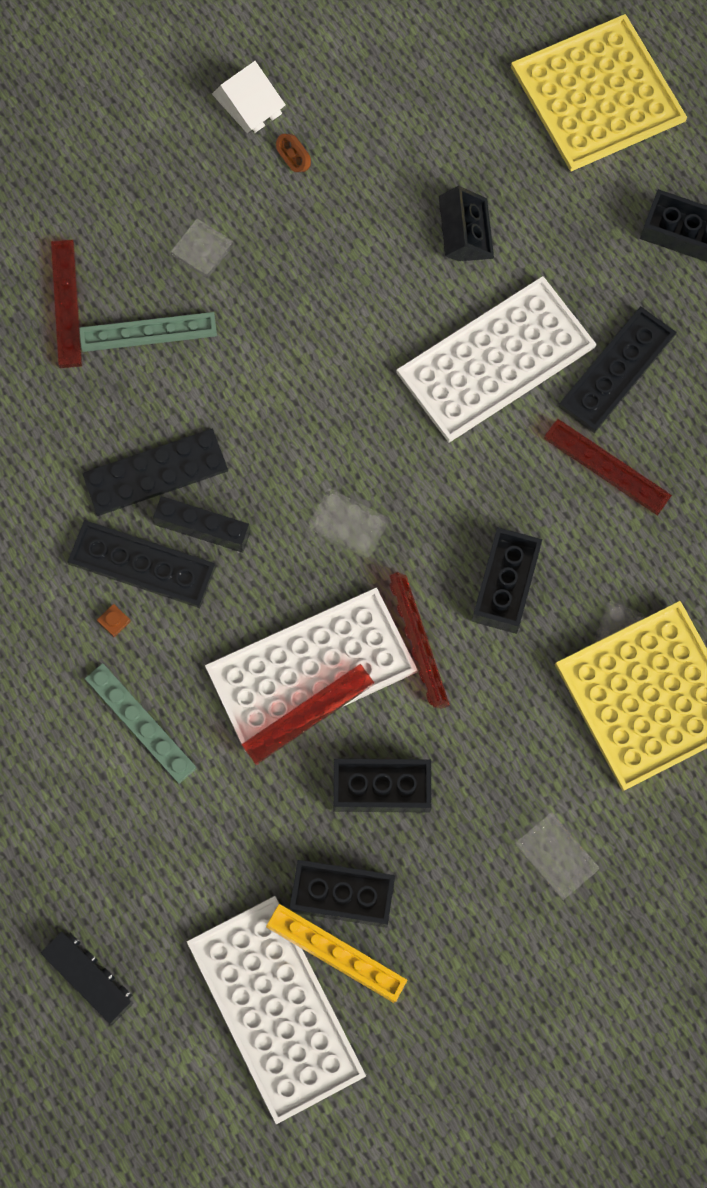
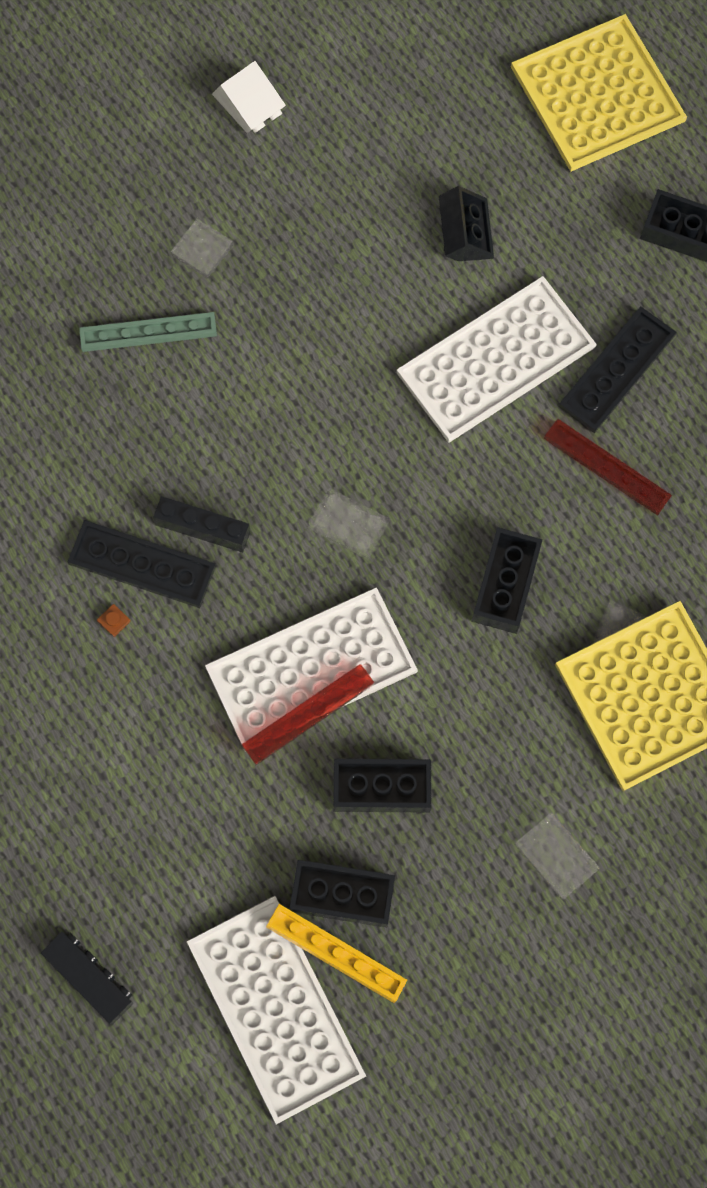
(66, 304): clear red plate -> none
(140, 723): sand green plate -> none
(155, 472): black plate -> none
(293, 154): dark orange plate -> none
(421, 648): clear red plate -> none

